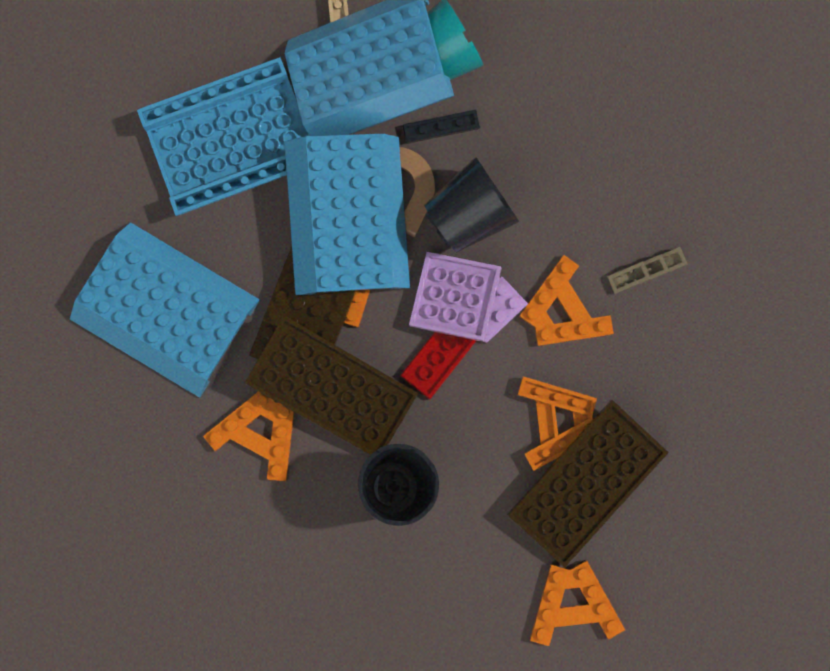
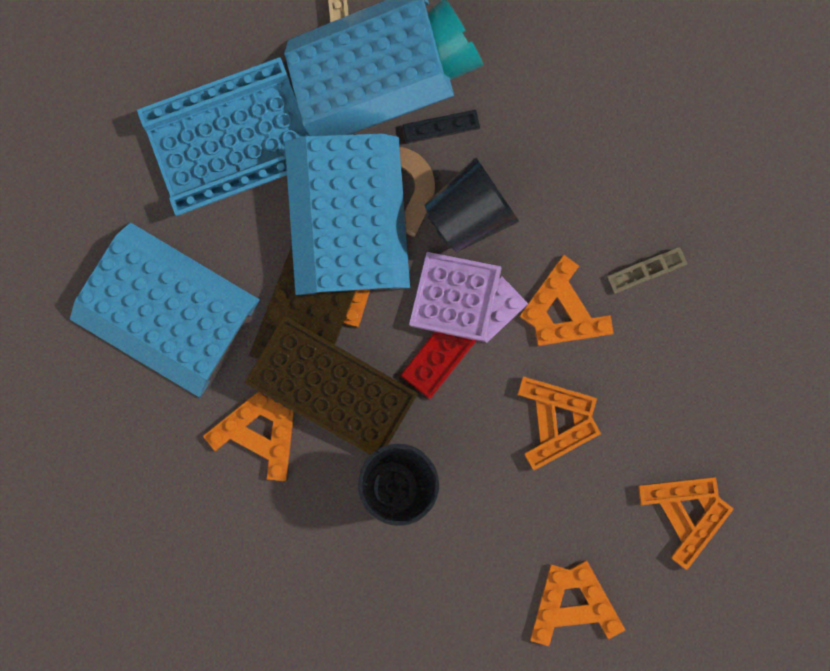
(587, 483): dark brown plate -> none
(692, 536): none -> orange plate

